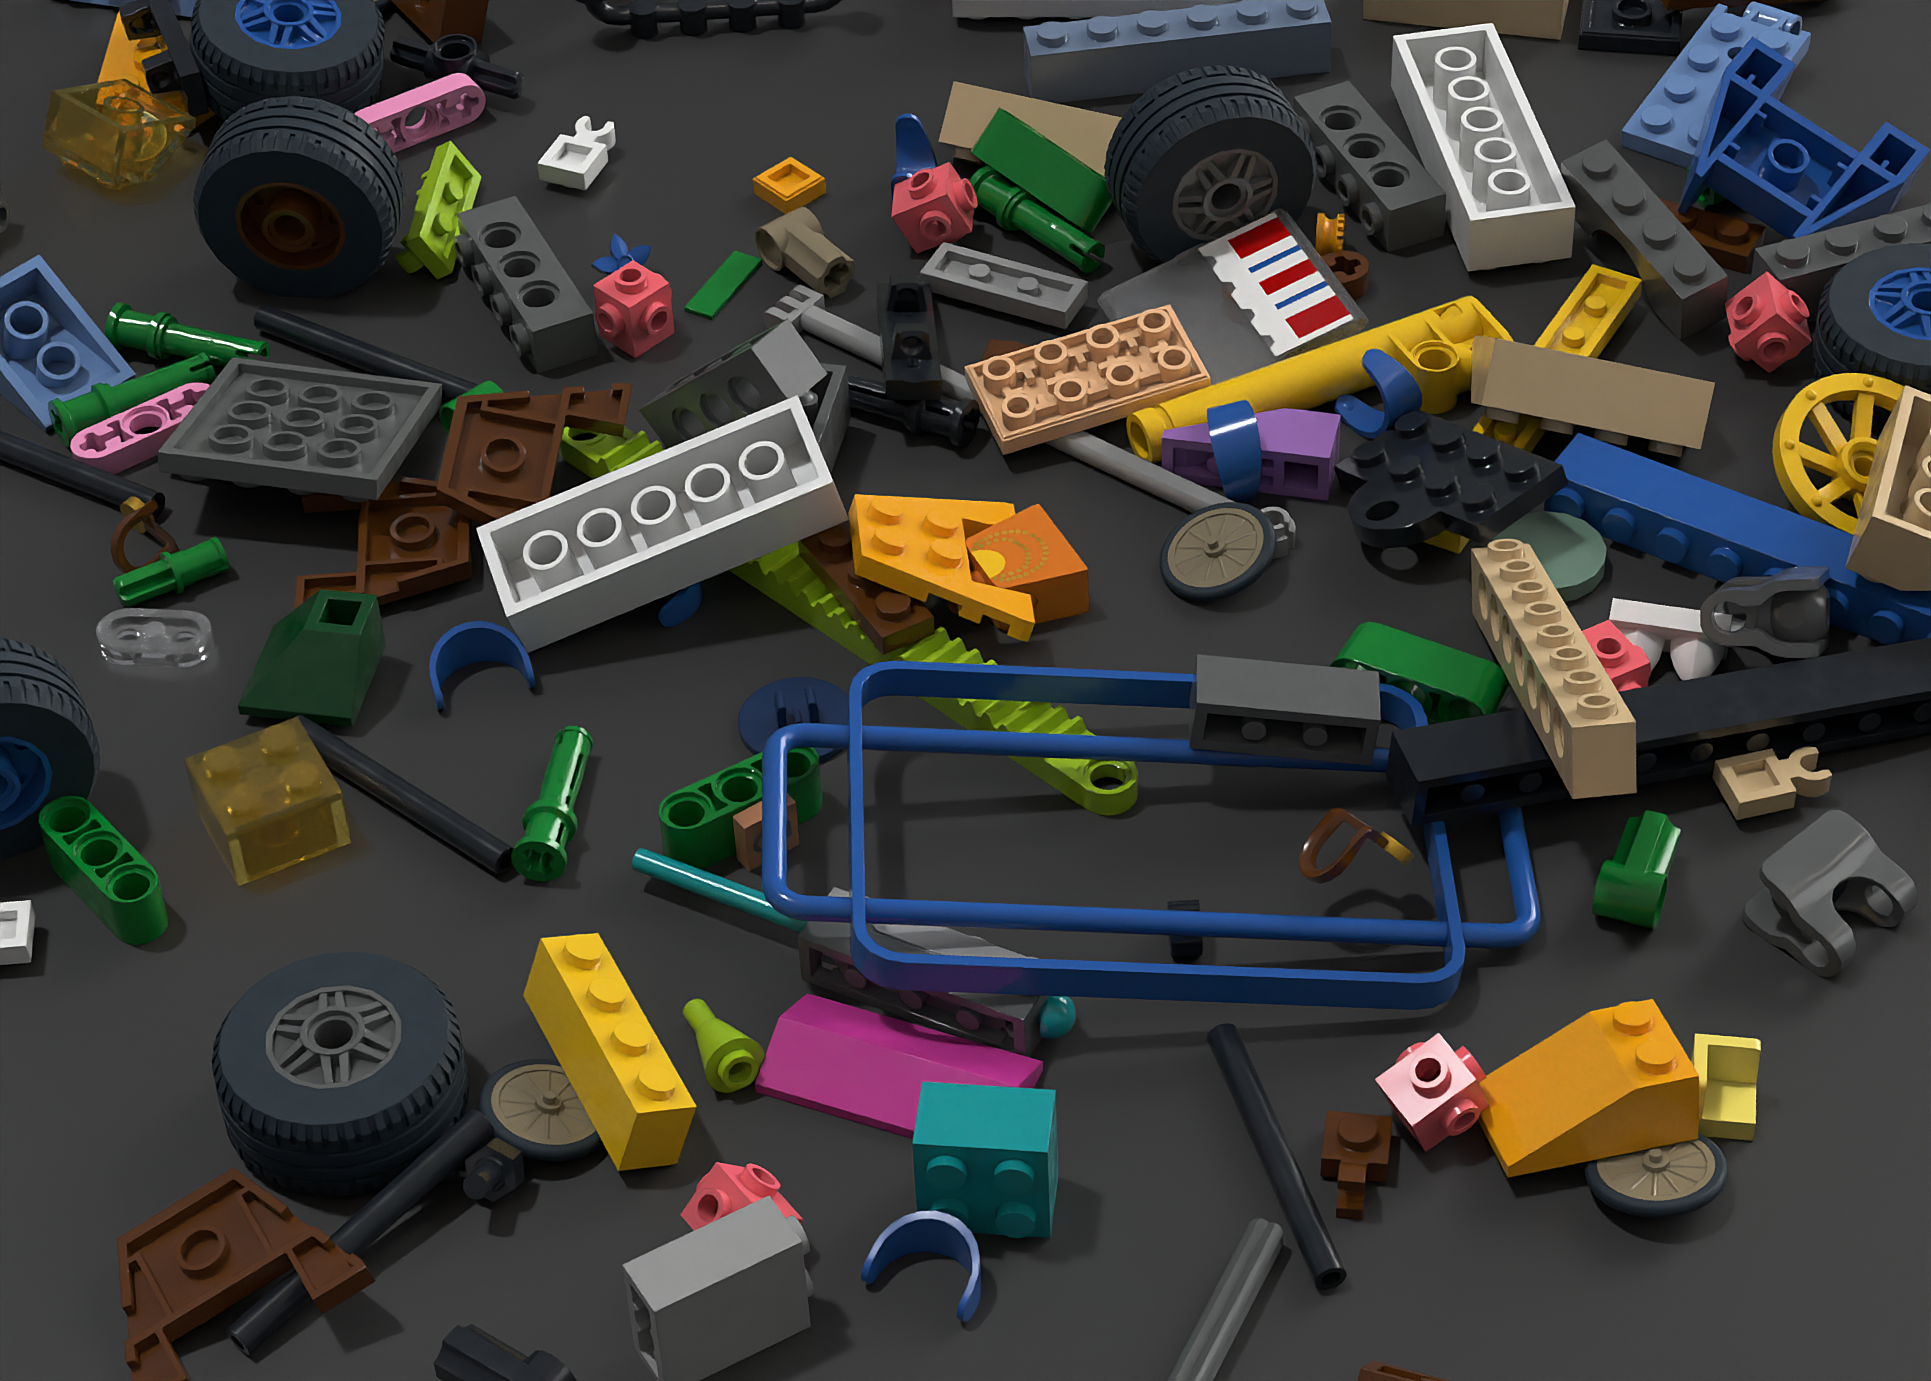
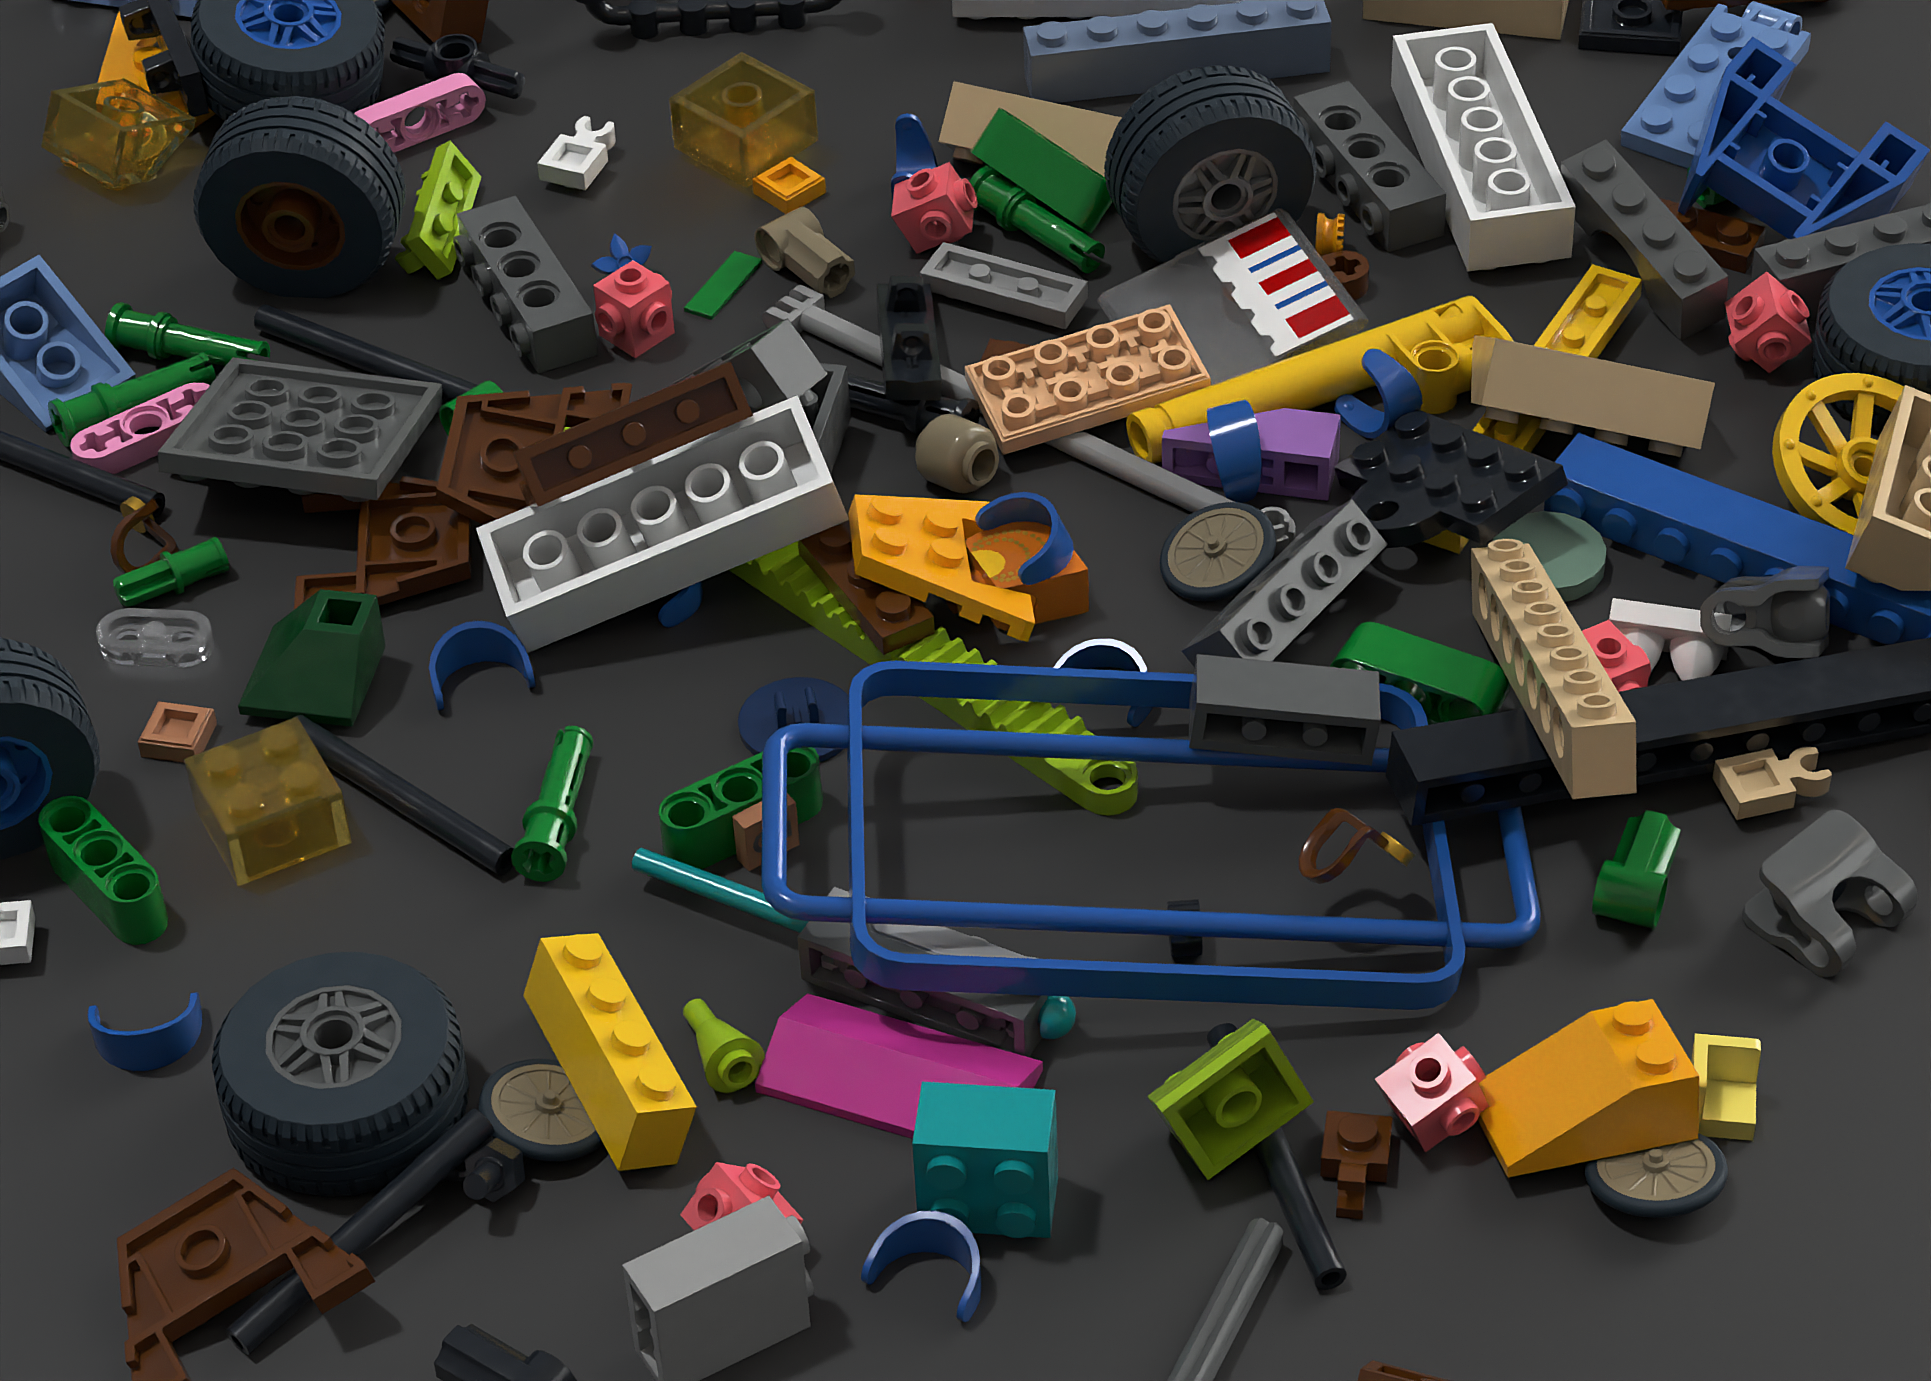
(148, 1047): none -> blue helmet
(176, 732): none -> nougat tile
(631, 434): none -> reddish brown window
(743, 118): none -> clear yellow brick
(956, 454): none -> dark tan head
(1031, 508): none -> blue helmet
(1107, 654): none -> blue helmet
(1231, 1098): none -> lime slope
(1292, 588): none -> dark grey brick

